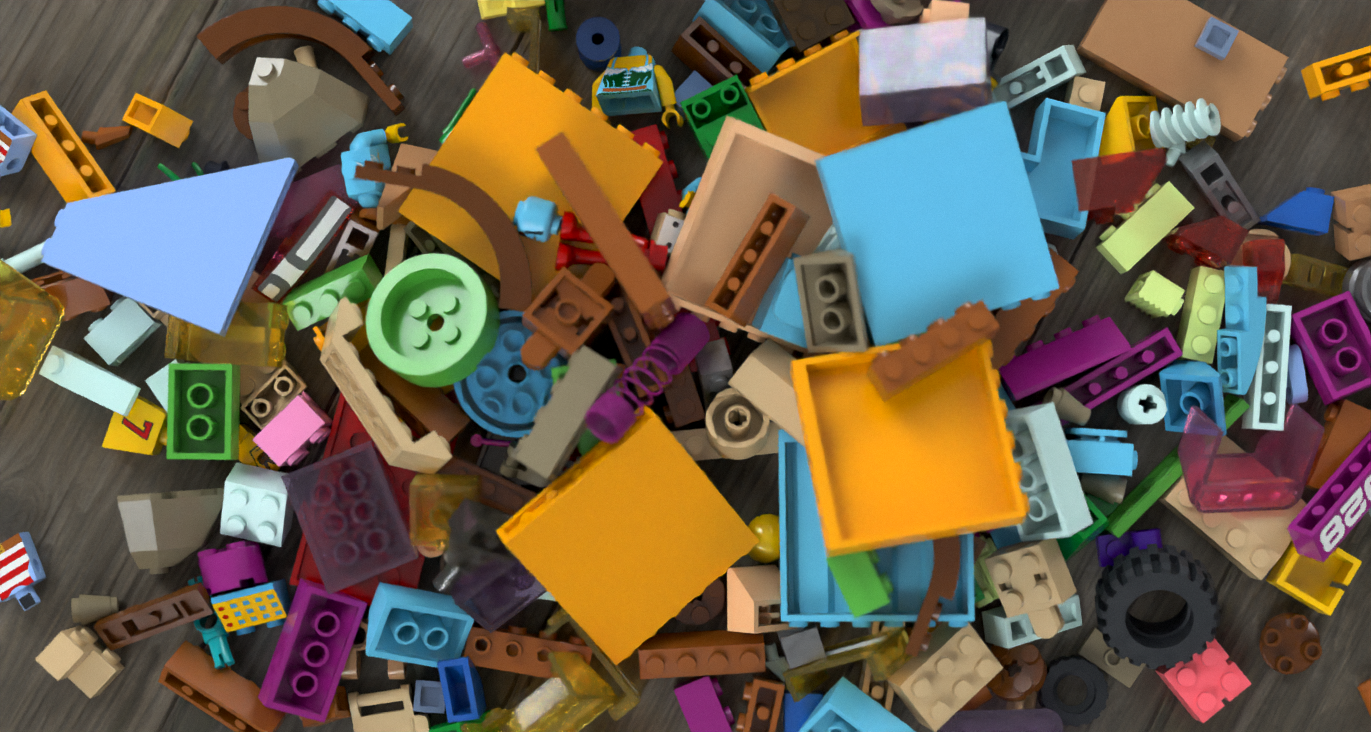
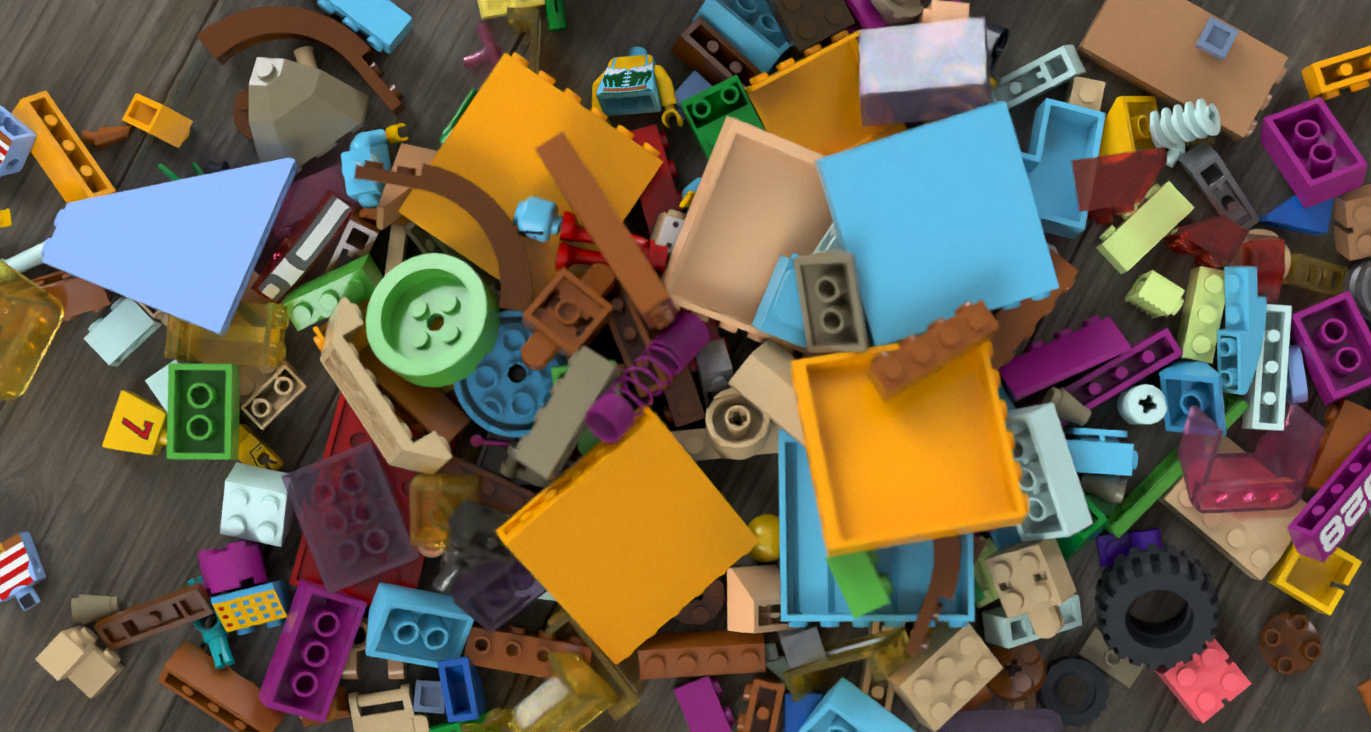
(89, 380): light aqua slope -> none
(169, 525): dark tan brick -> none
(294, 431): bright pink brick -> none
(598, 43): dark blue piece -> none
(757, 260): dark orange brick -> none
(1313, 152): none -> magenta brick

